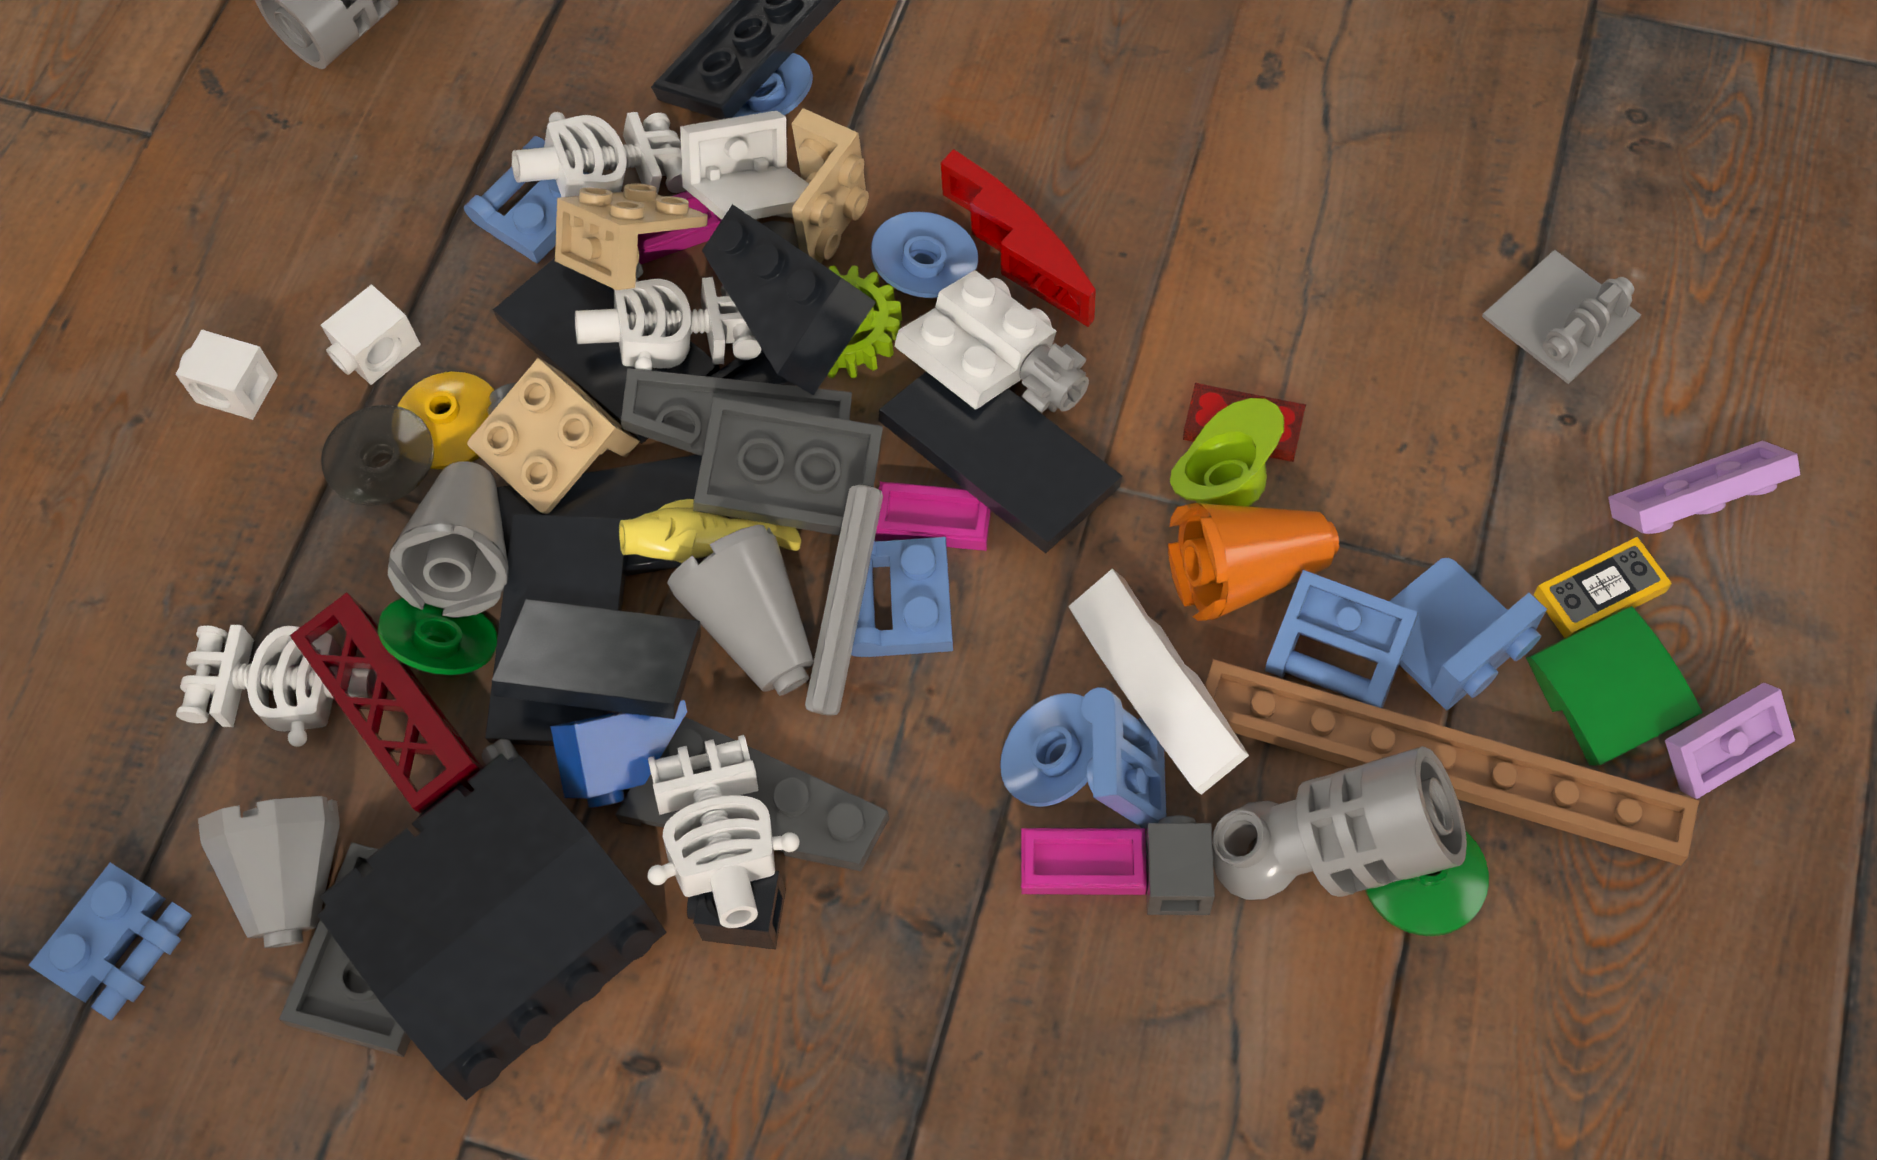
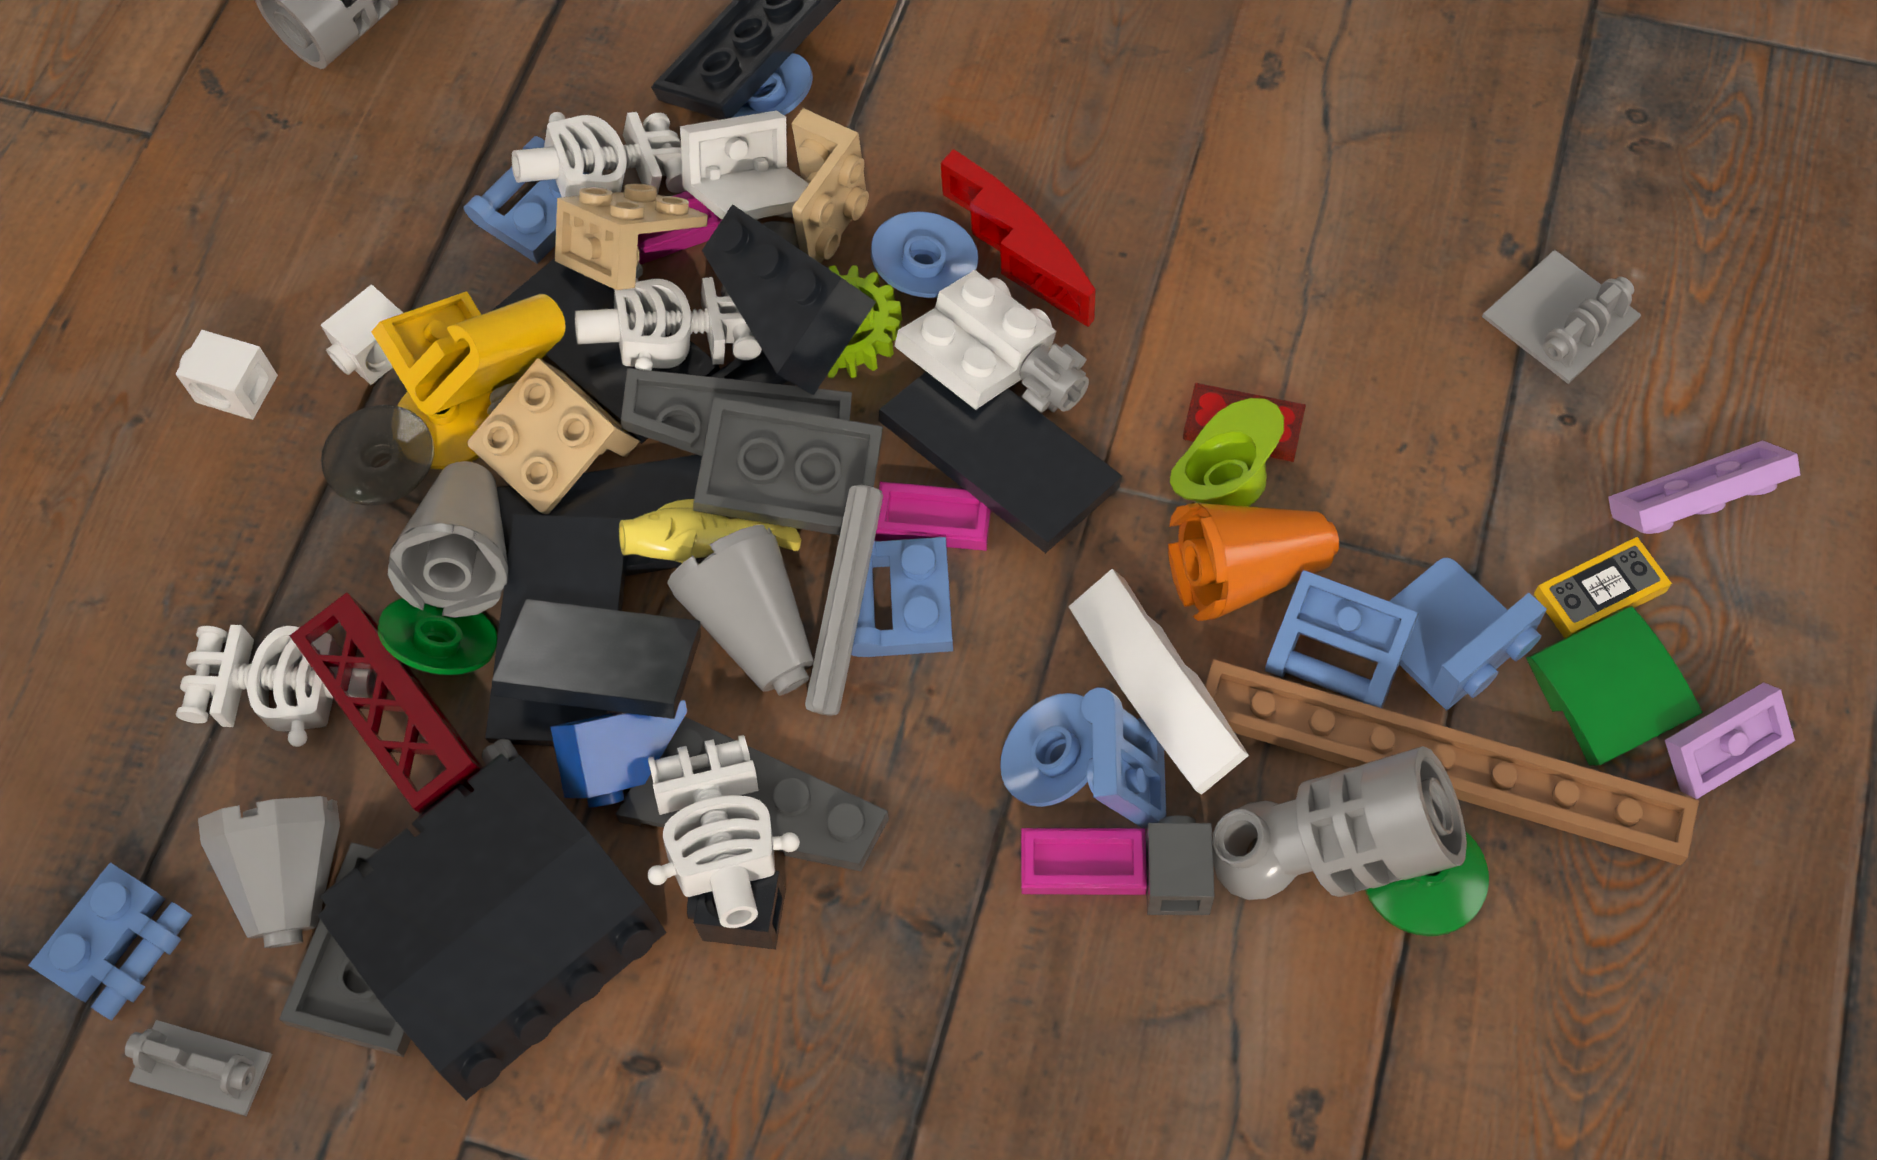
(197, 1066): none -> light grey hinge
(456, 354): none -> yellow piece

